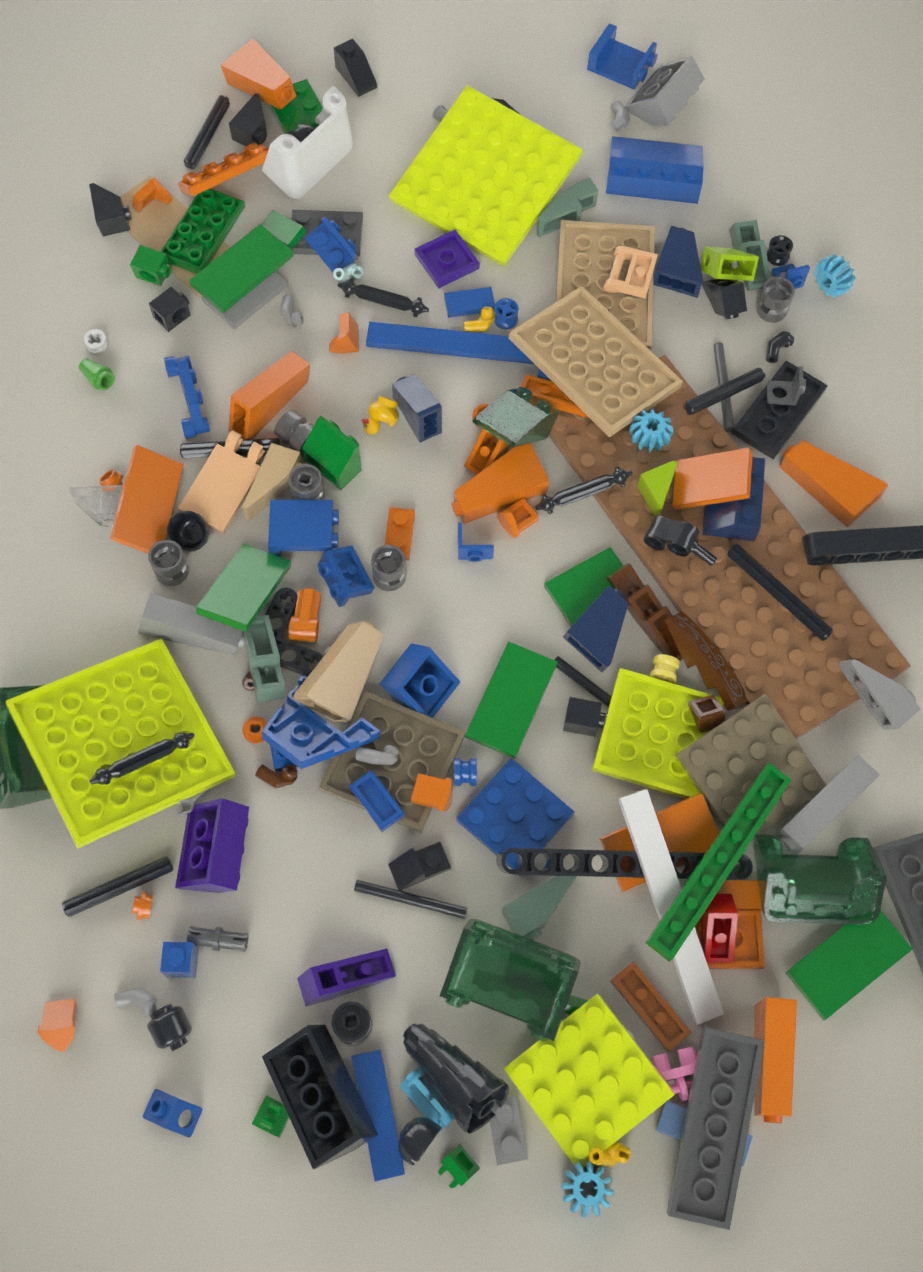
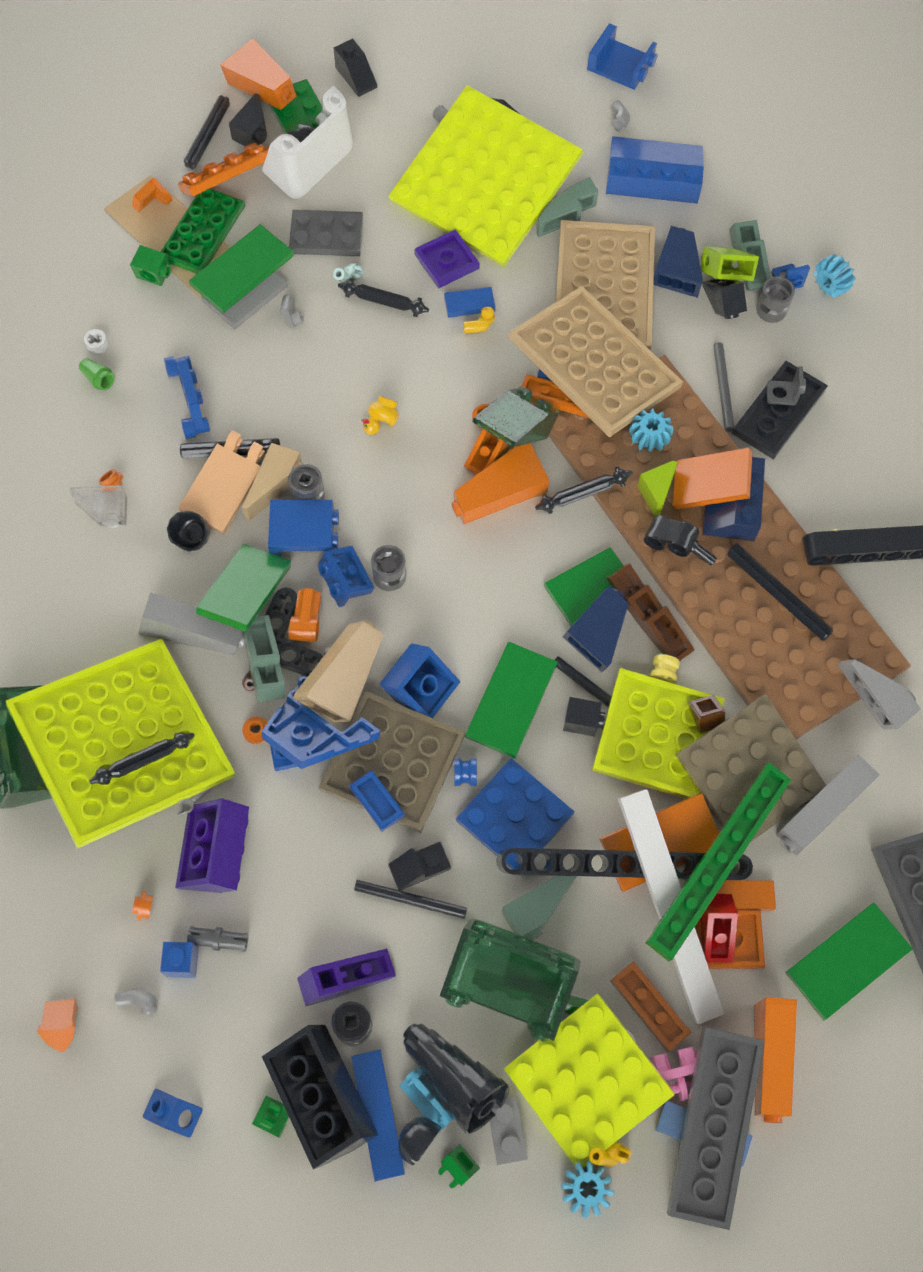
(109, 211): black slope -> none
(117, 886): black axle -> none
(146, 499): orange tile -> none
(168, 562): flat silver wheel -> none
(169, 1027): black head -> none
(170, 308): black brick -> none
(266, 395): orange slope -> none
(277, 779): reddish brown arm -> none
(284, 229): tile -> none
(293, 430): flat silver wheel -> none
(331, 246): blue bracket -> none
(332, 453): green slope -> none
(348, 339): orange tile -> none
(371, 756): light grey arm -> none
(400, 529): orange plate -> none
(418, 407): slope -> none
(433, 792): orange tile -> none
(444, 342): blue tile -> none
(473, 552): blue bracket -> none
(503, 307): blue wheel -> none
(517, 517): orange tile -> none
(638, 274): light nougat plate -> none
(666, 92): light grey slope -> none
(700, 651): reddish brown slope -> none
(724, 391): black axle -> none
(779, 250): black wheel -> none
(782, 339): black arm -> none
(819, 887): clear green windscreen -> none
(832, 482): orange slope -> none

